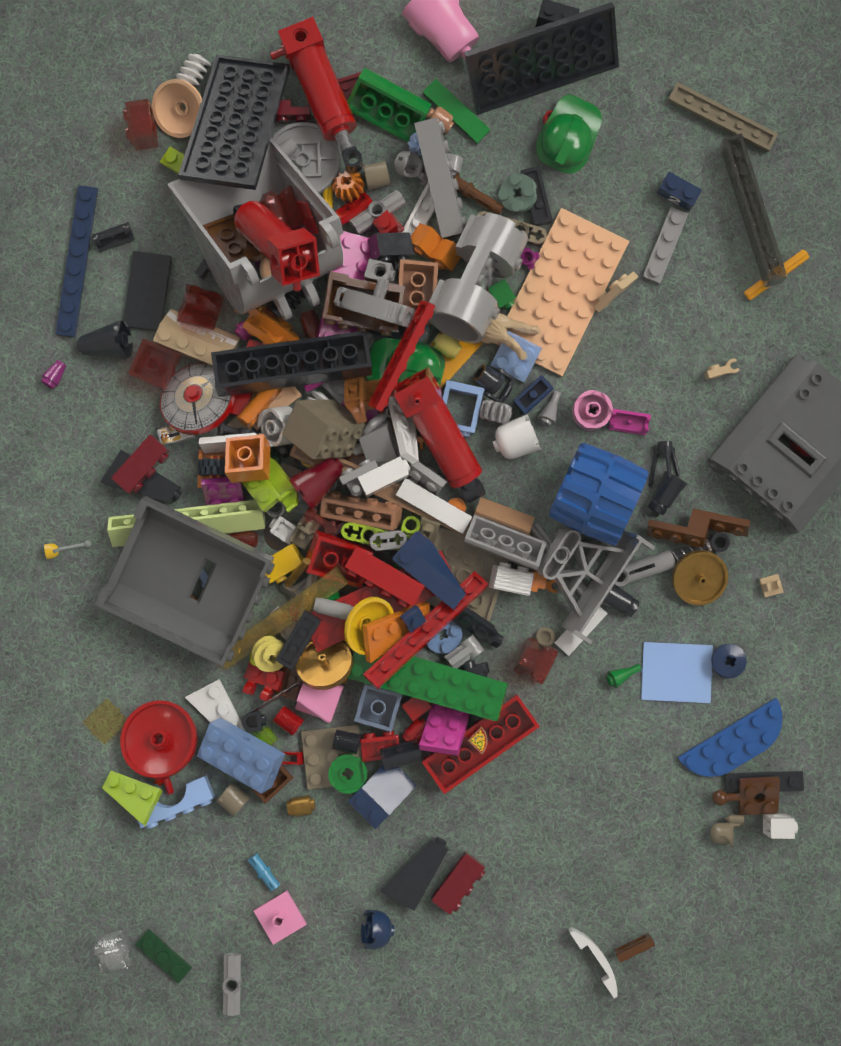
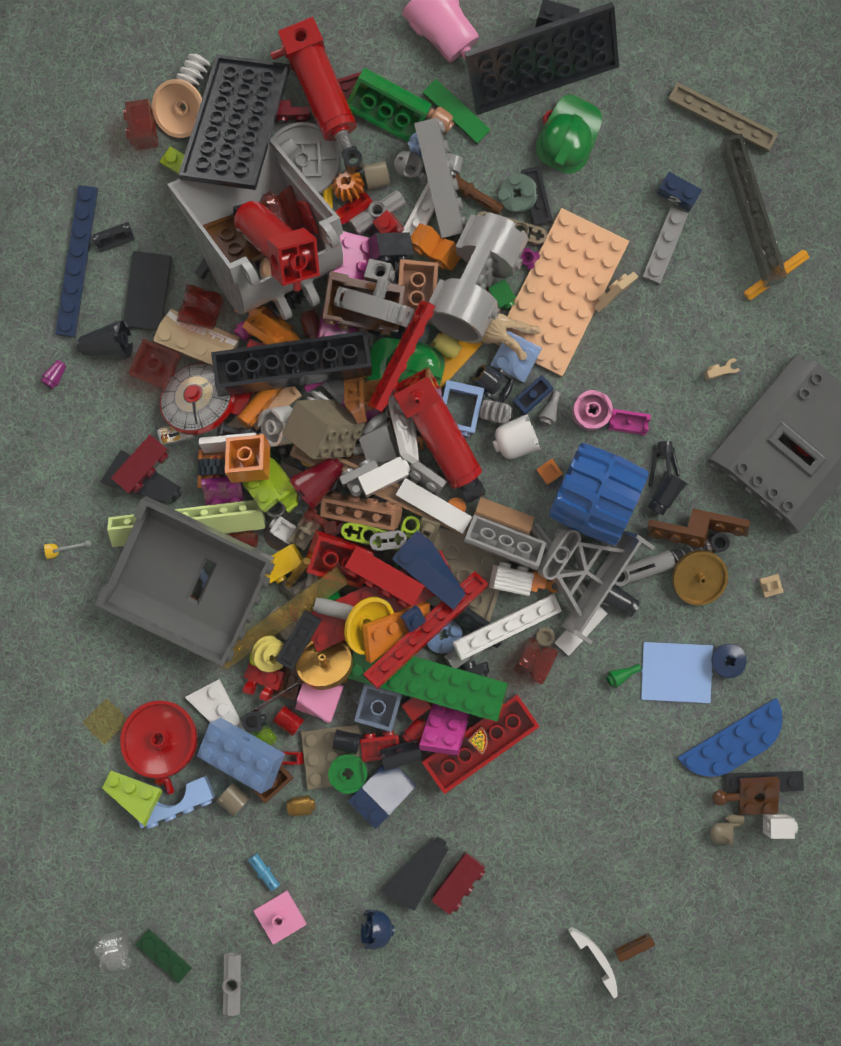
(506, 626): none -> white tile
(549, 471): none -> orange plate

